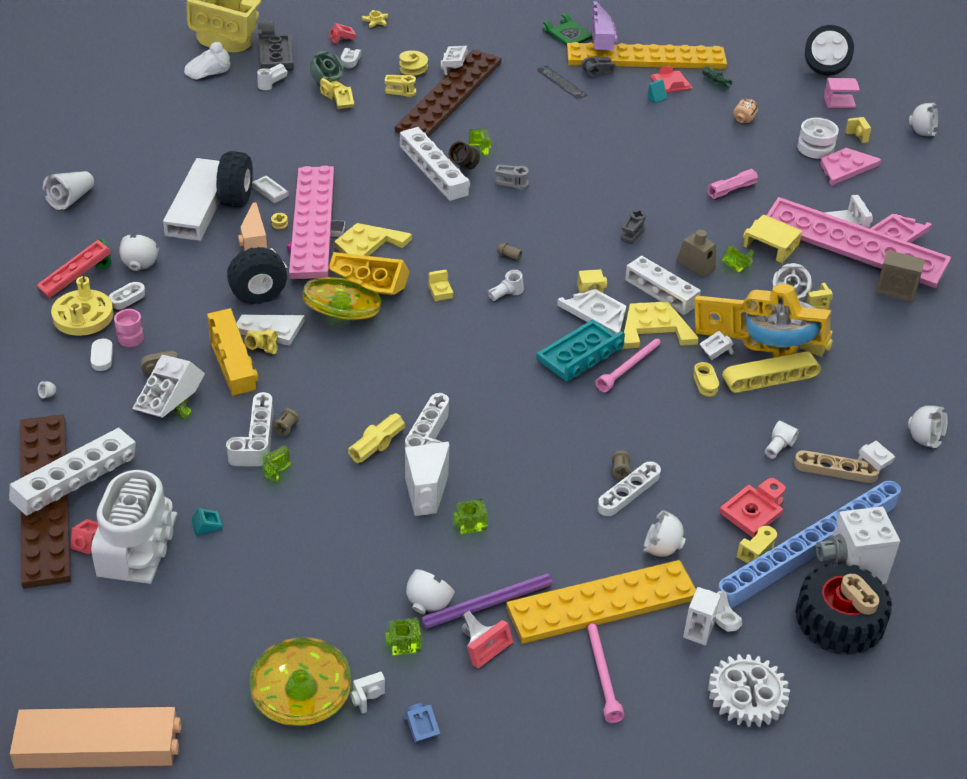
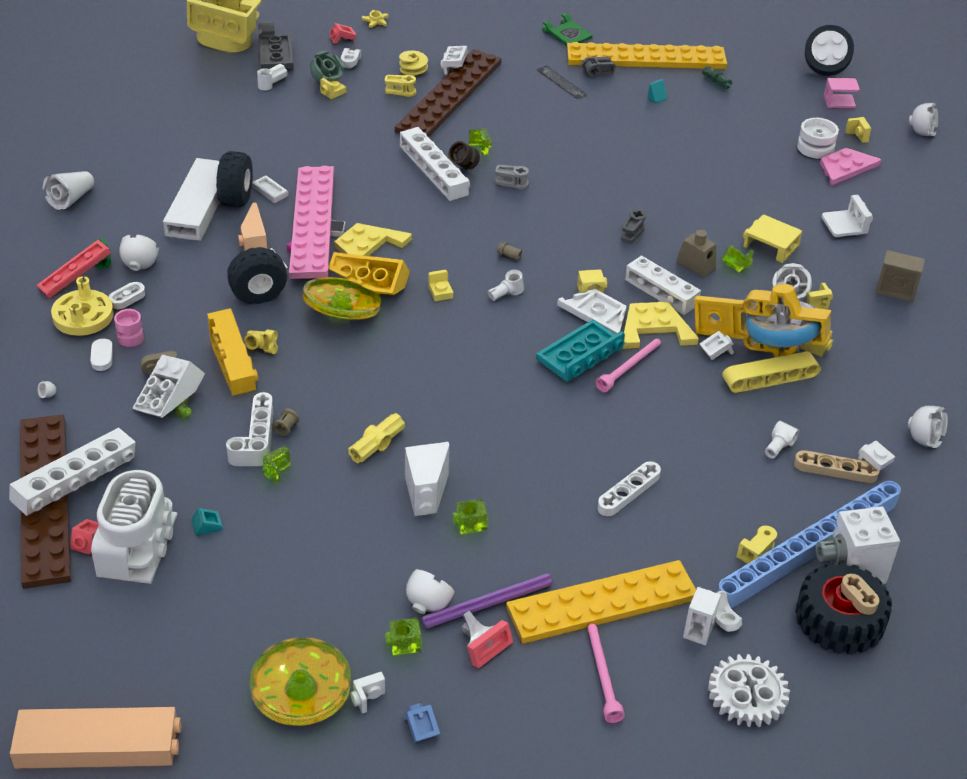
(209, 62): white hair -> none
(279, 217): light yellow bush -> none
(285, 325): white wing -> none
(343, 97): light yellow bracket -> none
(429, 422): white beam -> none
(603, 29): lavender wedge -> none
(621, 464): dark tan bush -> none
(665, 536): white cylinder -> none
(673, 80): coral piece -> none
(706, 383): light yellow piece -> none
(722, 187): bright pink axle -> none
(745, 110): light nougat head -> none
(764, 501): coral plate -> none
(855, 240): bright pink plate -> none
(902, 228): bright pink wing -> none

